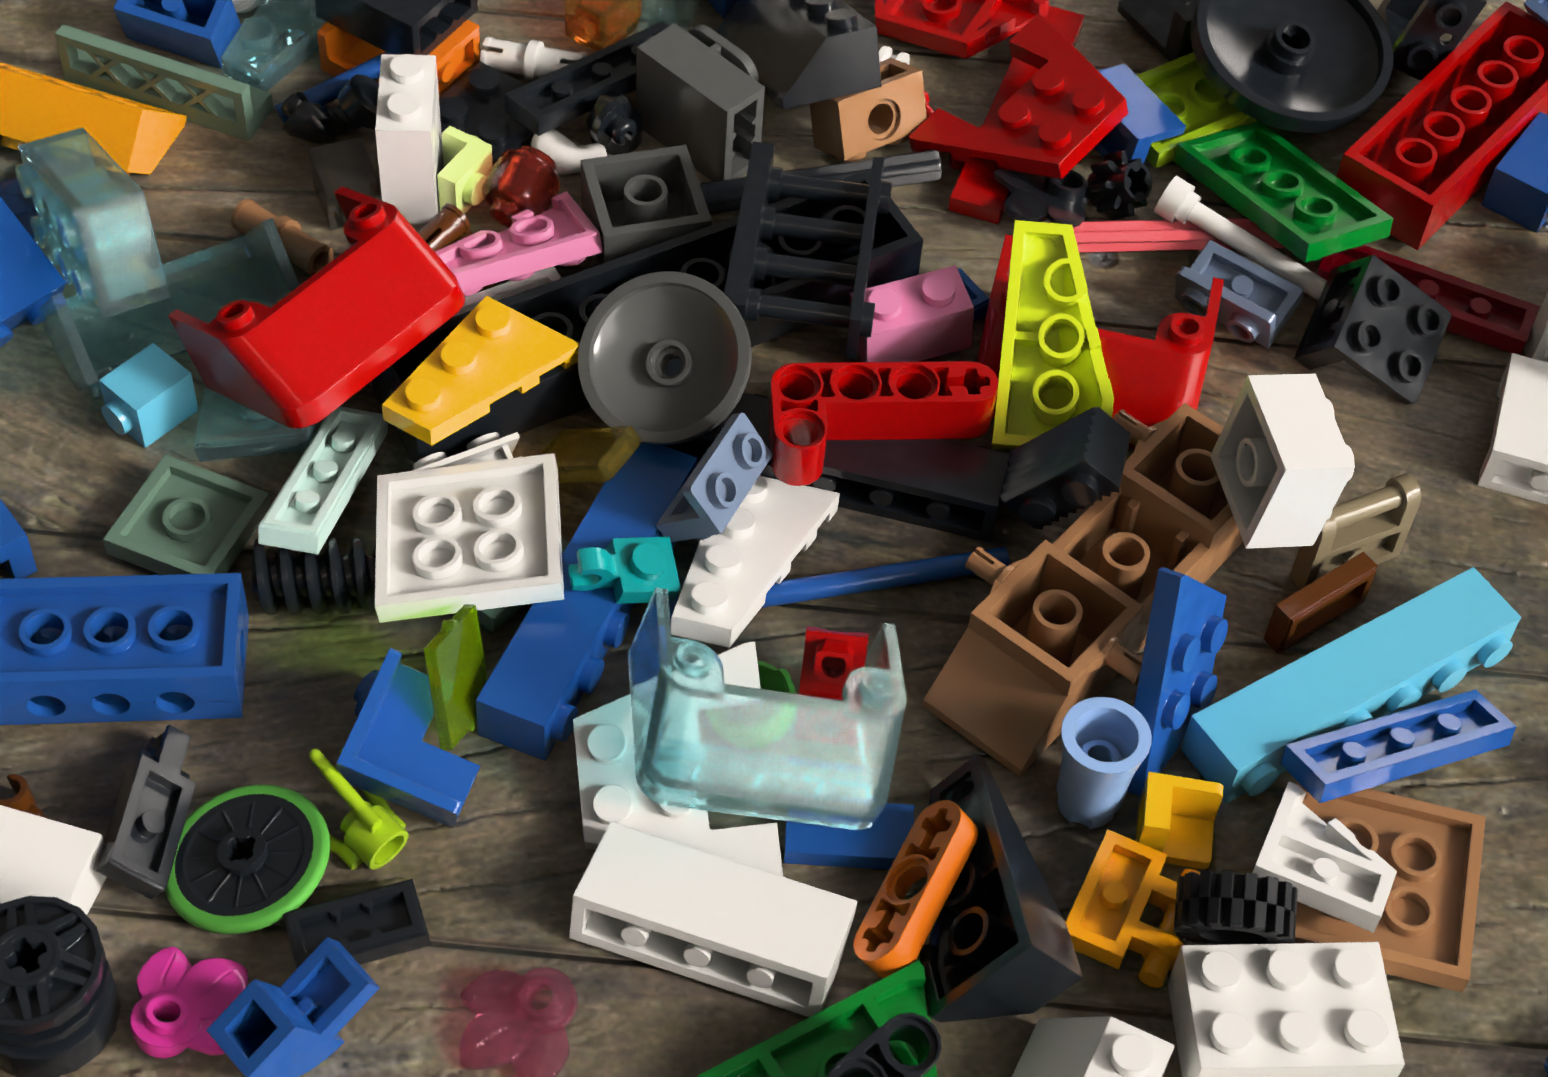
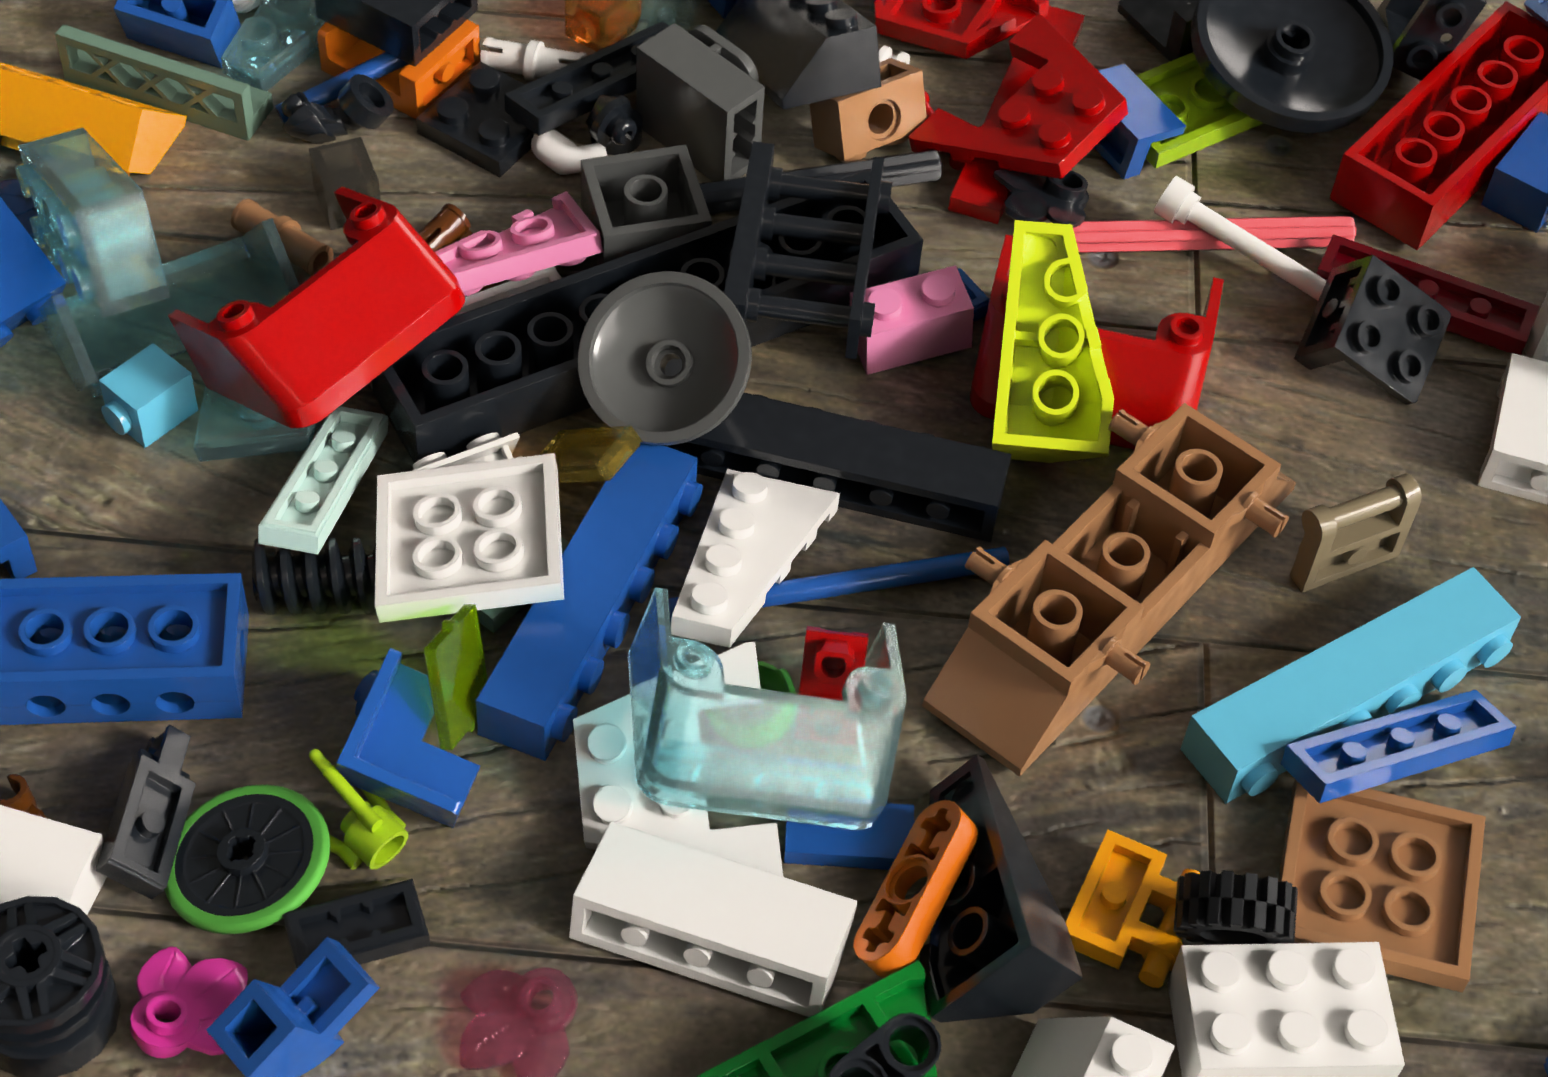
(187, 521): sand green plate -> none
(409, 135): white brick -> none
(465, 169): yellowish green bracket -> none
(473, 367): yellow wing -> none
(520, 182): clear red head -> none
(629, 567): teal plate -> none
(717, 483): sand blue bracket -> none
(872, 403): red beam -> none
(1066, 468): black brick -> none
(1100, 754): light blue plant -> none
(1119, 185): black gear -> none
(1177, 664): blue wing -> none
(1179, 818): yellow panel -> none
(1252, 300): sand blue bracket -> none
(1282, 460): white brick -> none
(1283, 191): green plate -> none
(1320, 602): reddish brown tile -> none
(1325, 863): white wing -> none

